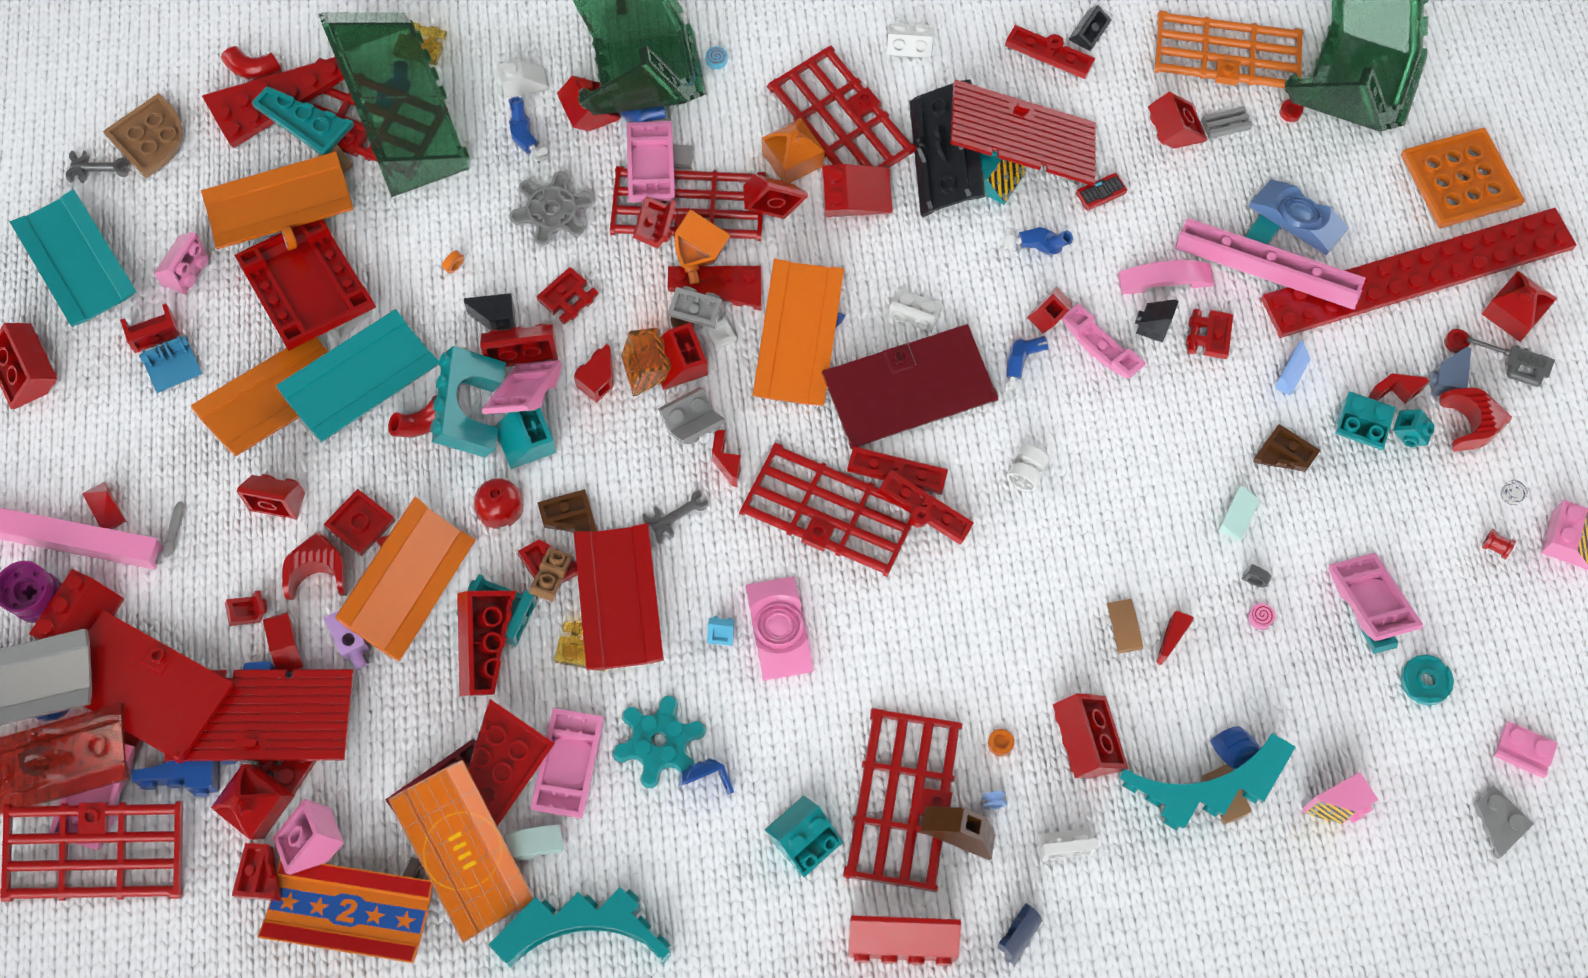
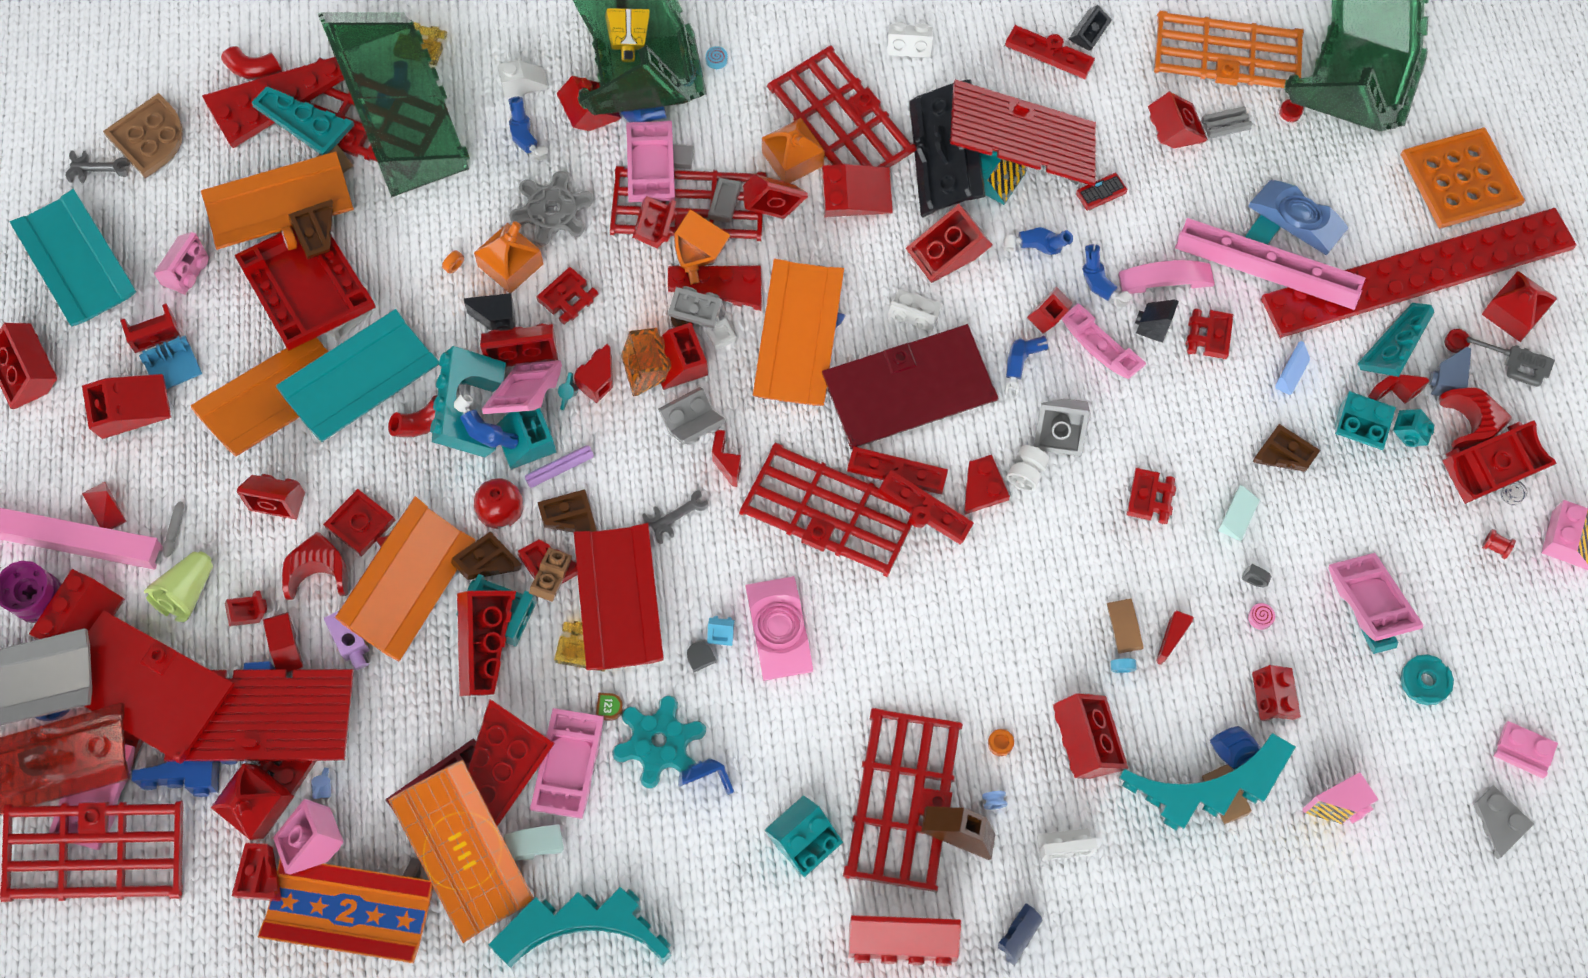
(125, 403): none -> red slope
(180, 586): none -> yellowish green cone
(313, 228): none -> reddish brown wing
(321, 785): none -> light blue piece
(486, 433): none -> blue arm
(486, 558): none -> reddish brown wing
(509, 257): none -> orange piece
(559, 466): none -> lavender axle
(567, 390): none -> teal piece
(609, 706): none -> tile
(627, 30): none -> yellow torso
(700, 656): none -> dark grey tile
(724, 200): none -> light grey tile
(949, 244): none -> red slope
(984, 485): none -> red wing
(1062, 426): none -> light grey slope
(1097, 281): none -> blue arm
(1123, 665): none -> medium azure tile
(1143, 496): none -> red plate
(1276, 693): none -> red bracket
(1396, 345): none -> teal wing
(1497, 461): none -> red piece

